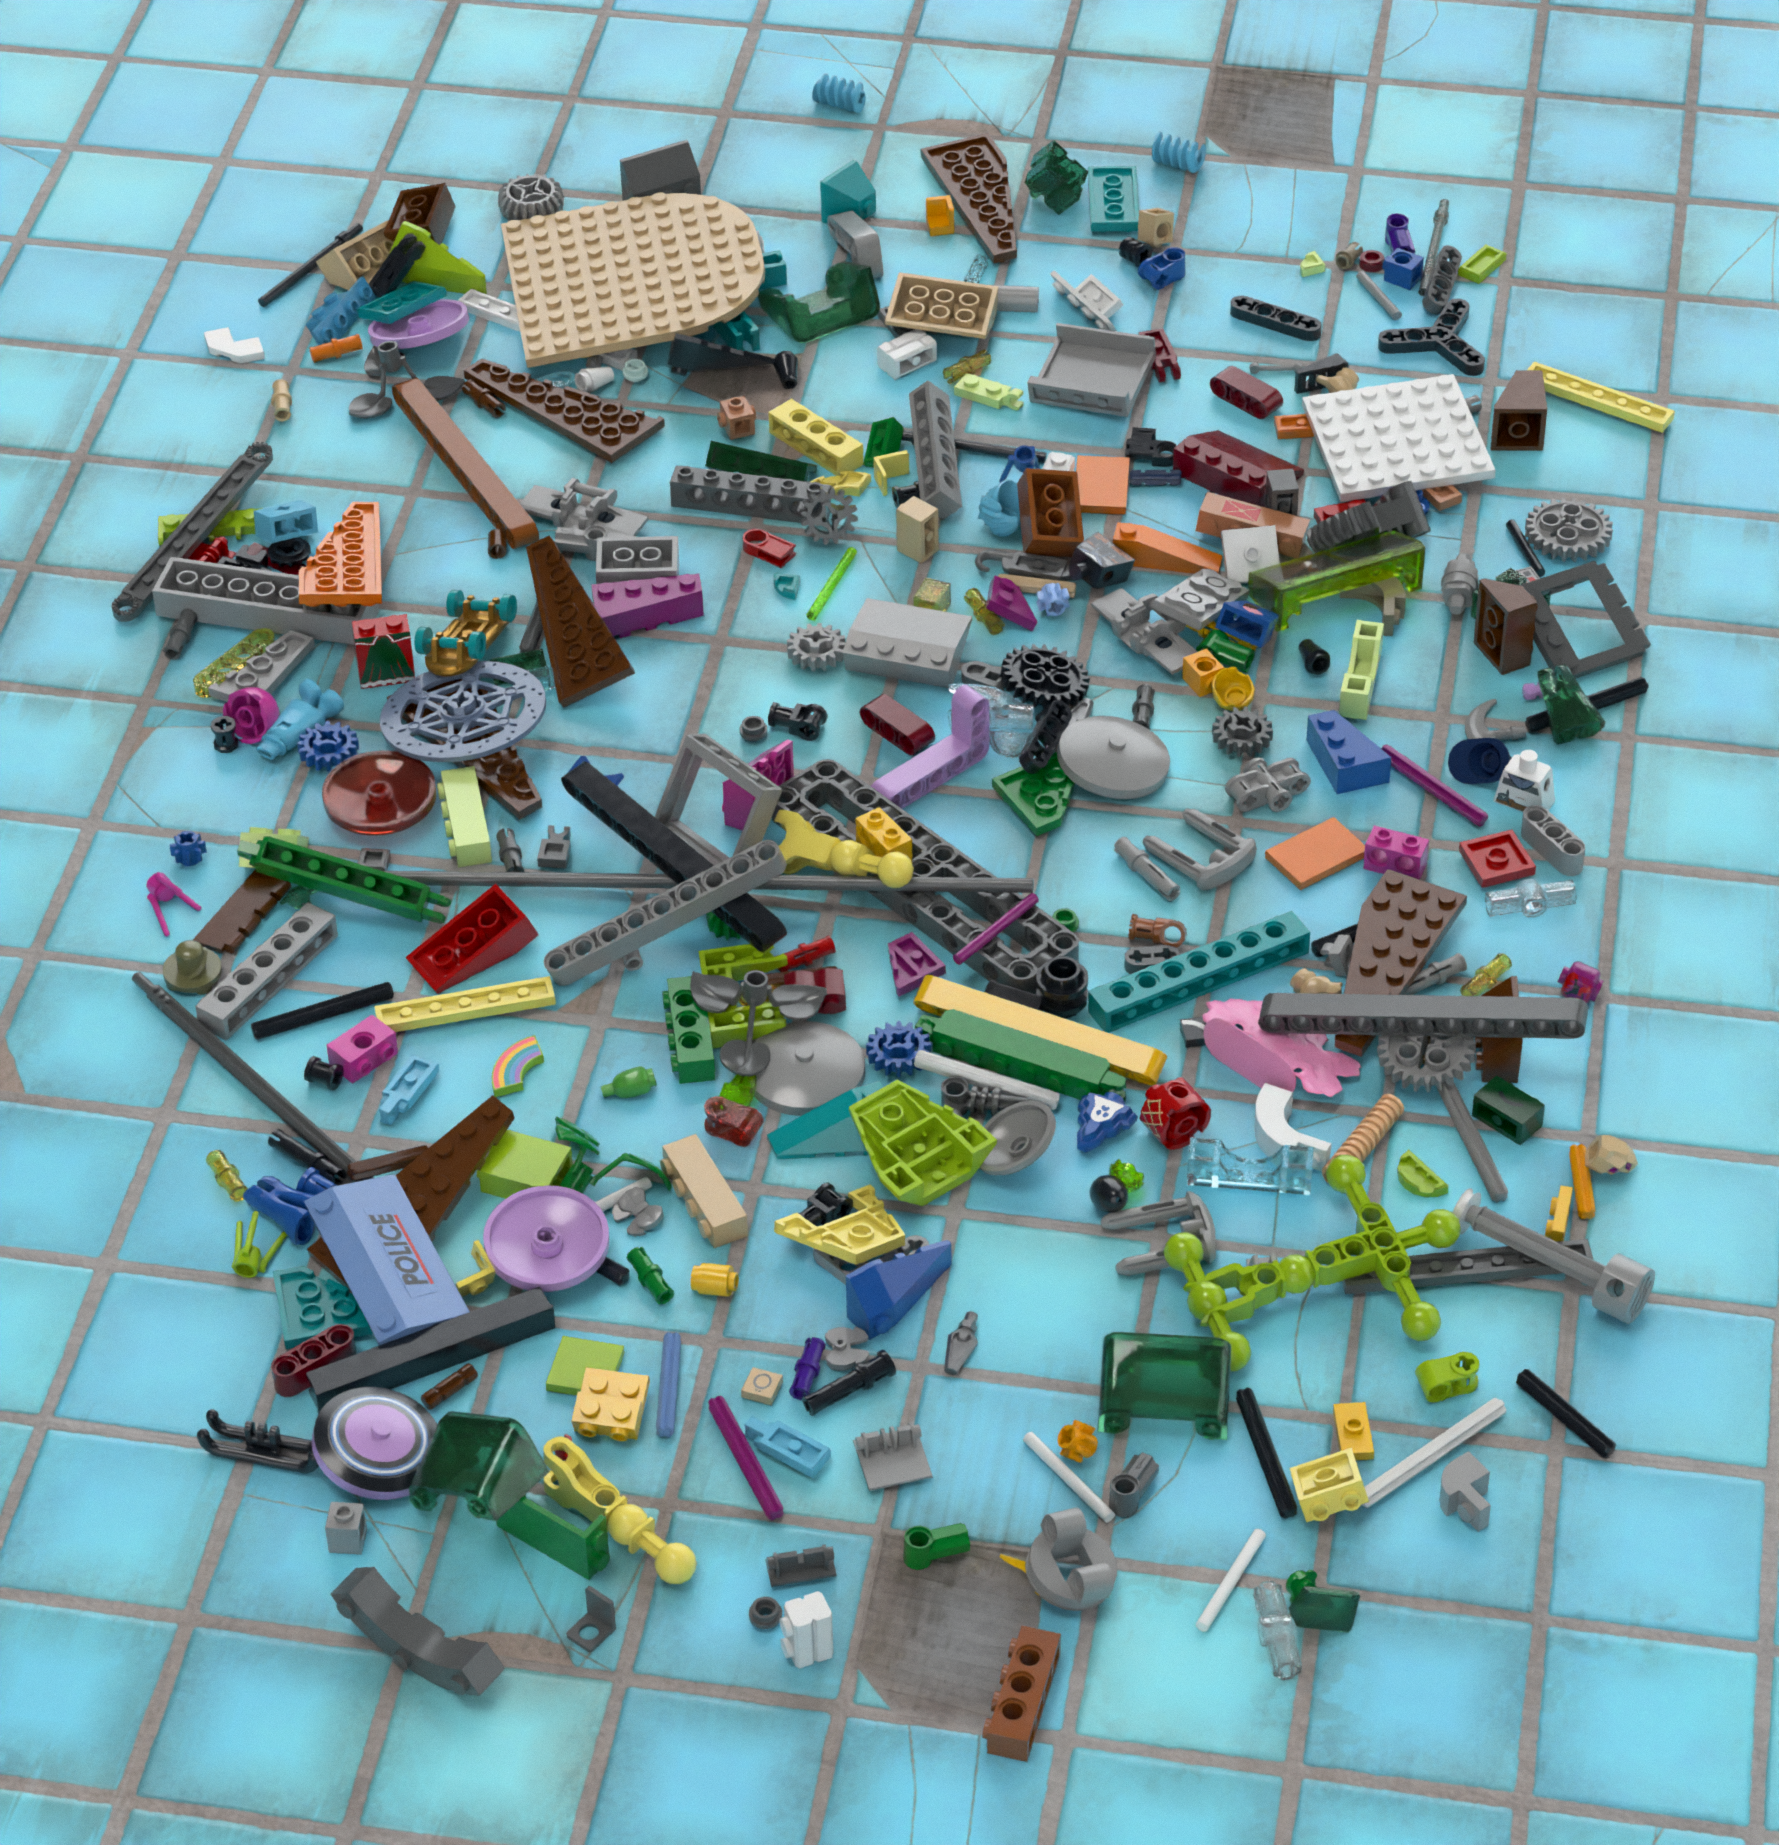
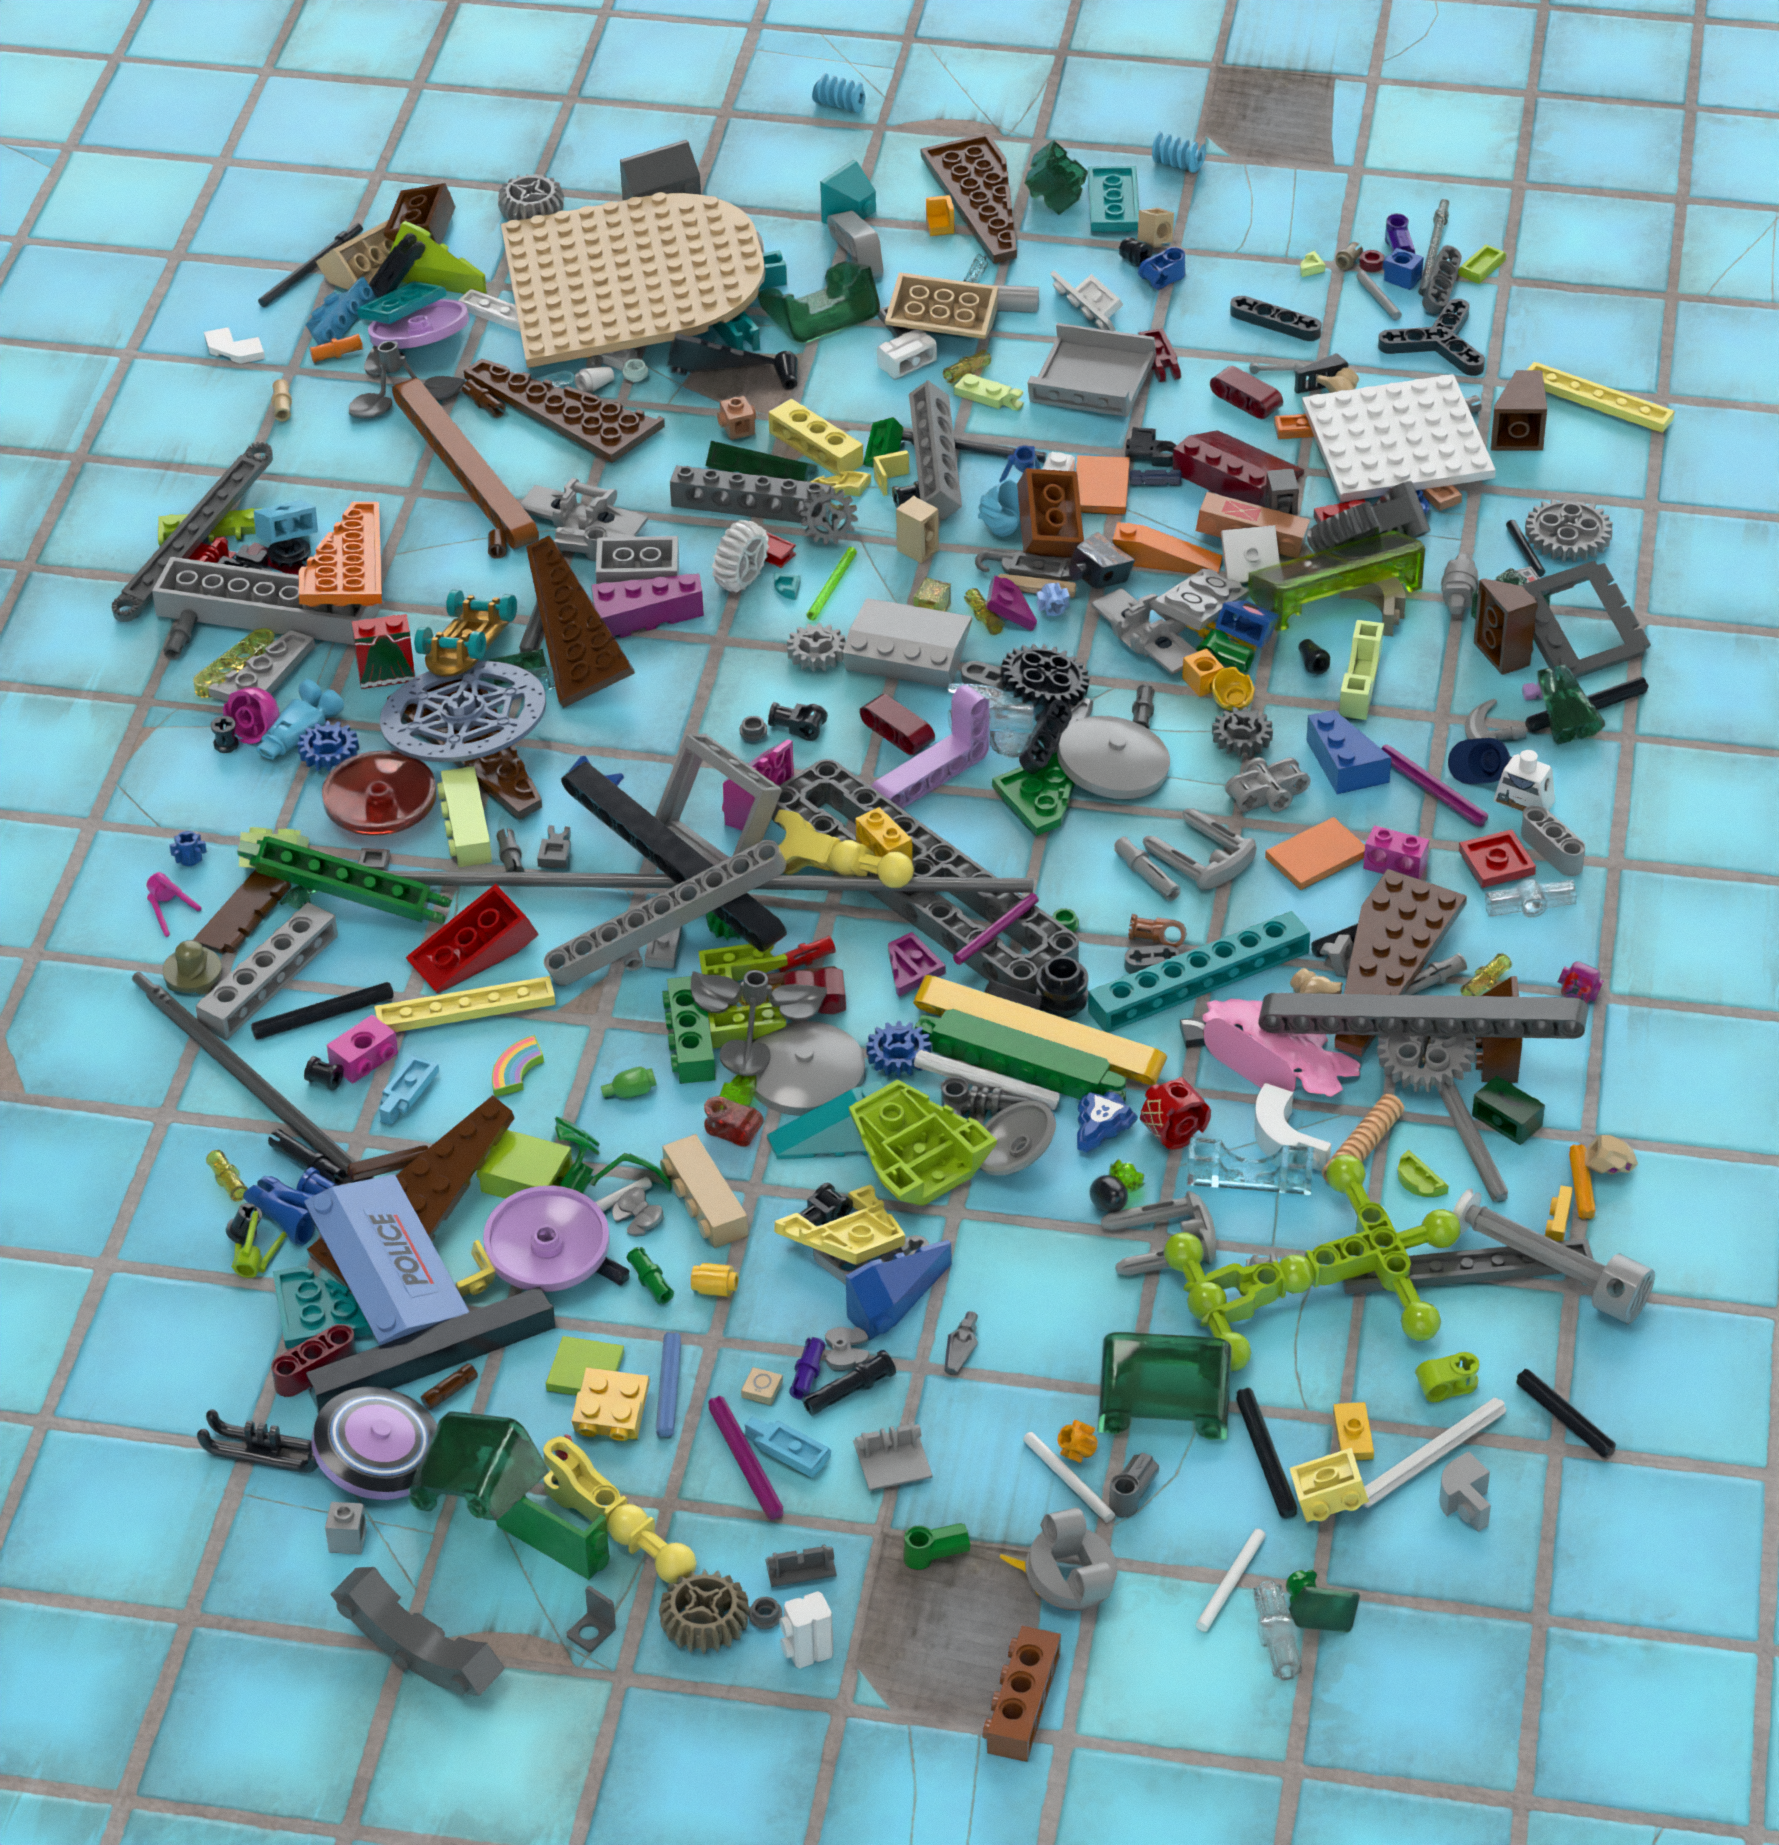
(238, 1227): none -> black bush
(663, 950): none -> light grey hinge
(701, 1621): none -> dark tan gear
(740, 555): none -> white gear

